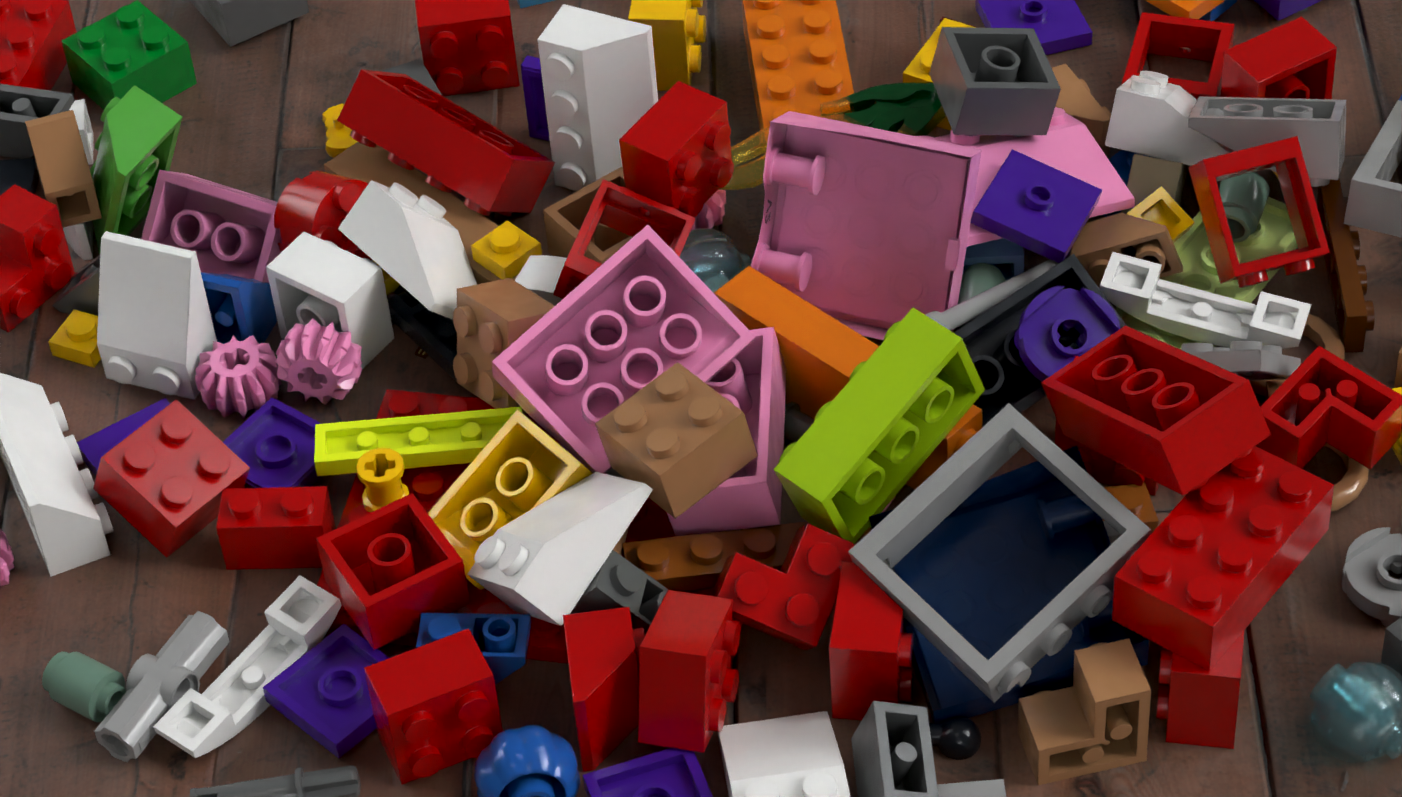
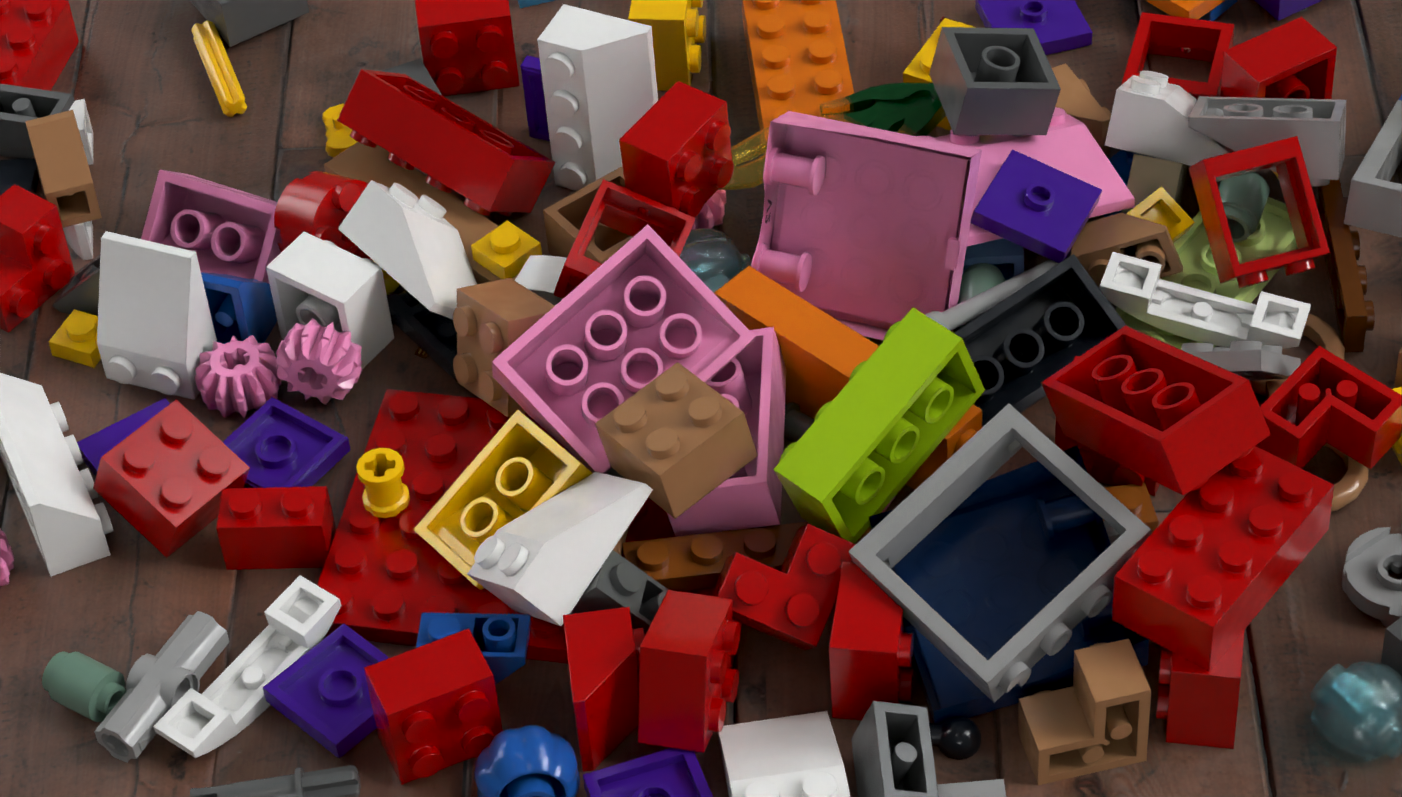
(129, 51): green brick -> none
(131, 150): bright green slope -> none
(219, 68): none -> yellow axle
(393, 570): red brick -> none
(418, 439): neon yellow plate -> none
(1064, 308): dark purple plate -> none

